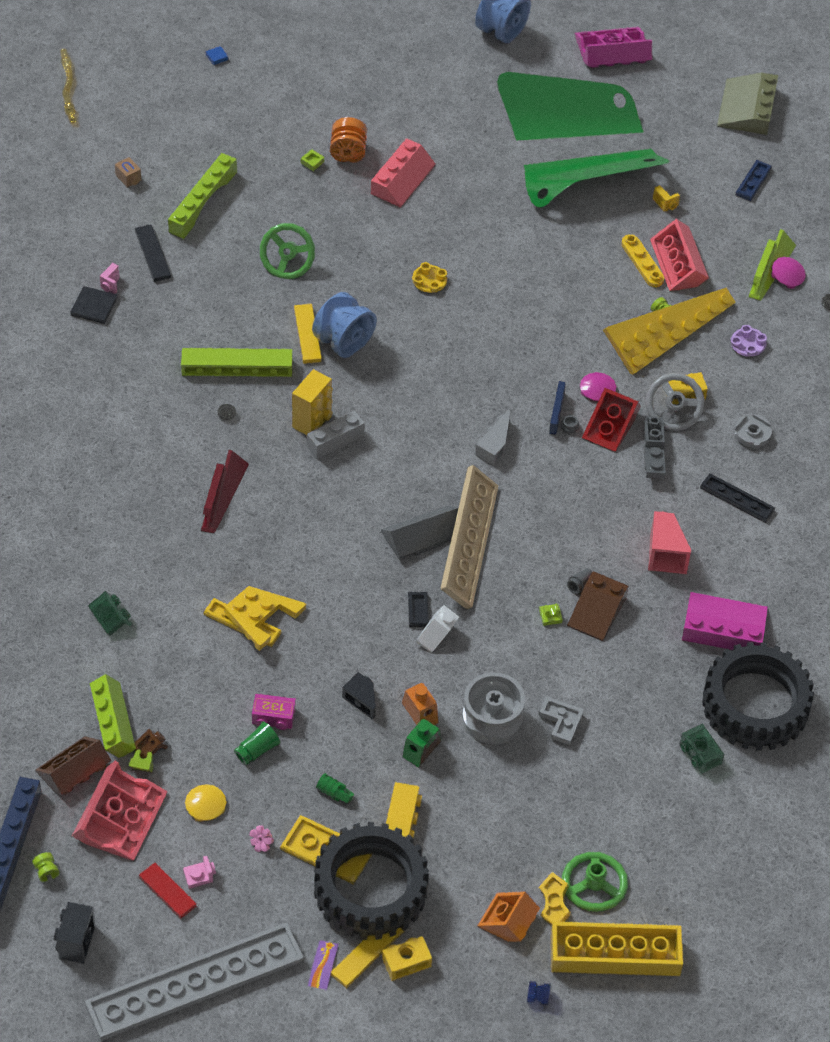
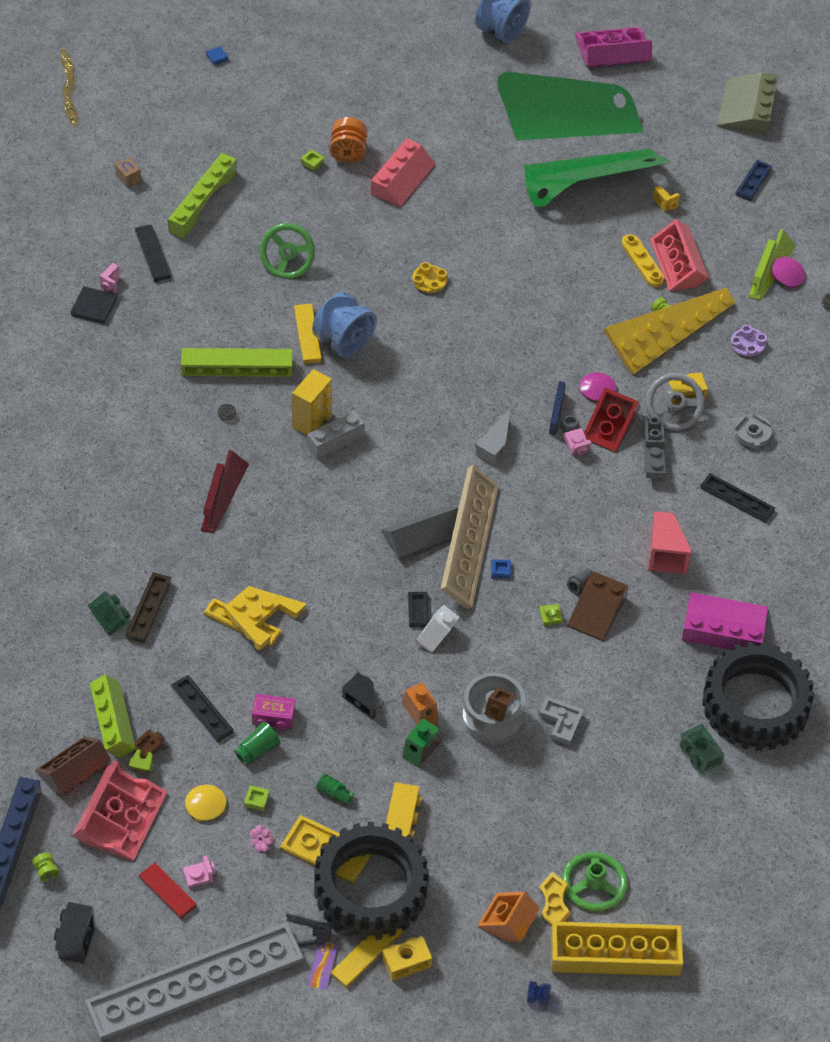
(148, 607): none -> dark brown plate
(202, 708): none -> black tile
(256, 798): none -> lime plate
(321, 930): none -> black plant
(499, 703): none -> reddish brown bracket
(501, 568): none -> blue tile
(577, 442): none -> bright pink bracket

